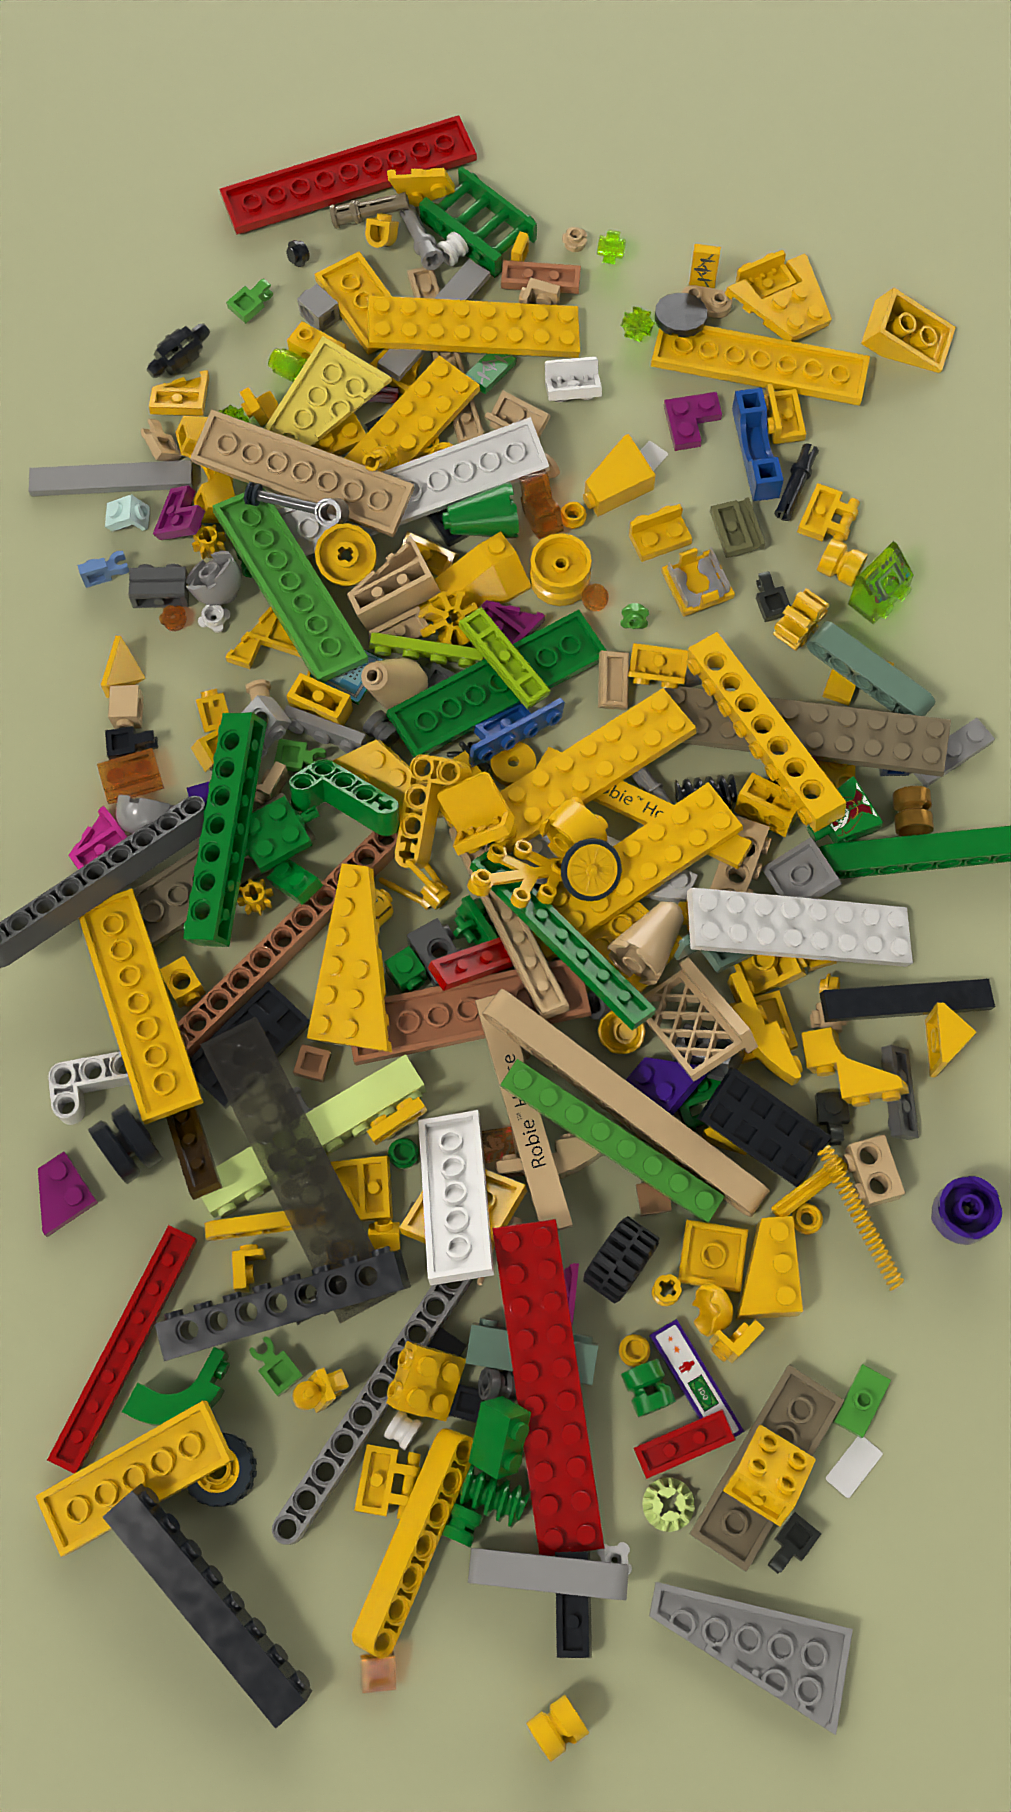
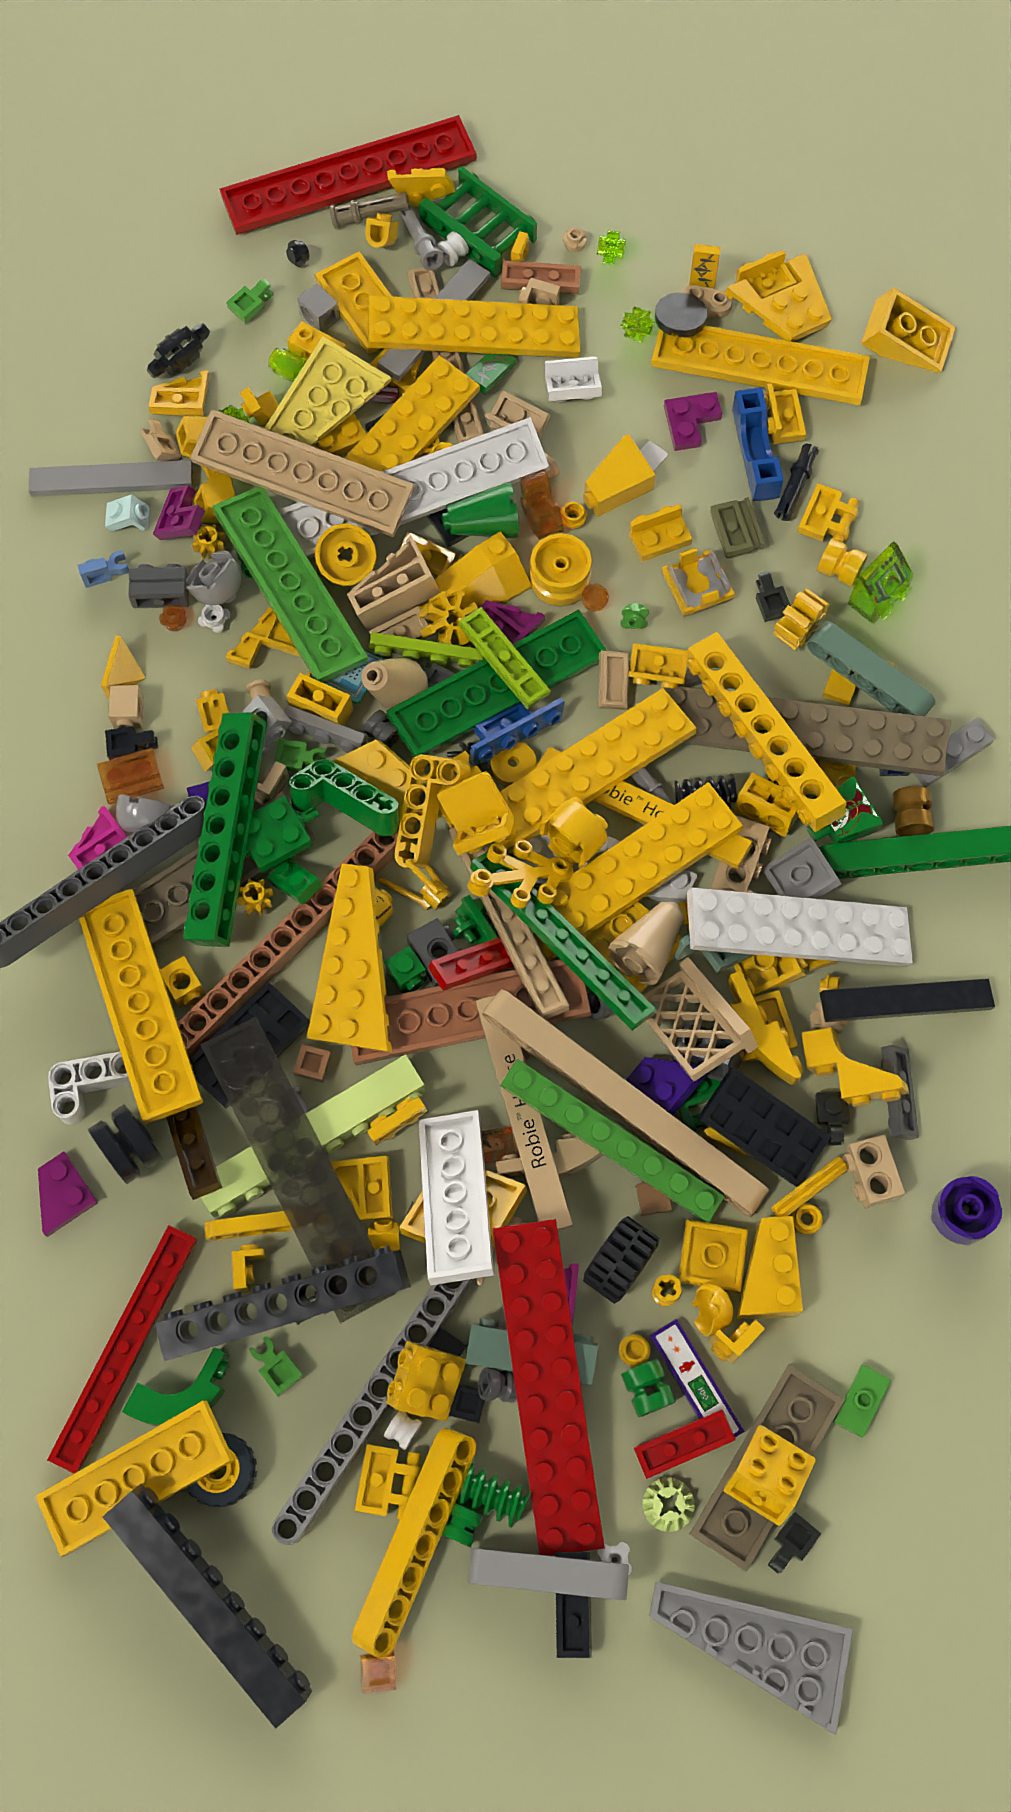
(254, 495): dark grey piece -> none
(319, 1390): yellow hips -> none
(380, 457): yellow axle -> none
(403, 1153): green plate -> none
(499, 1437): green brick -> none
(557, 1728): yellow wheel -> none
(591, 869): yellow wheel -> none
(618, 1036): yellow hair -> none
(854, 1466): white sticker -> none
(862, 1217): yellow piece -> none
(945, 1037): yellow slope -> none

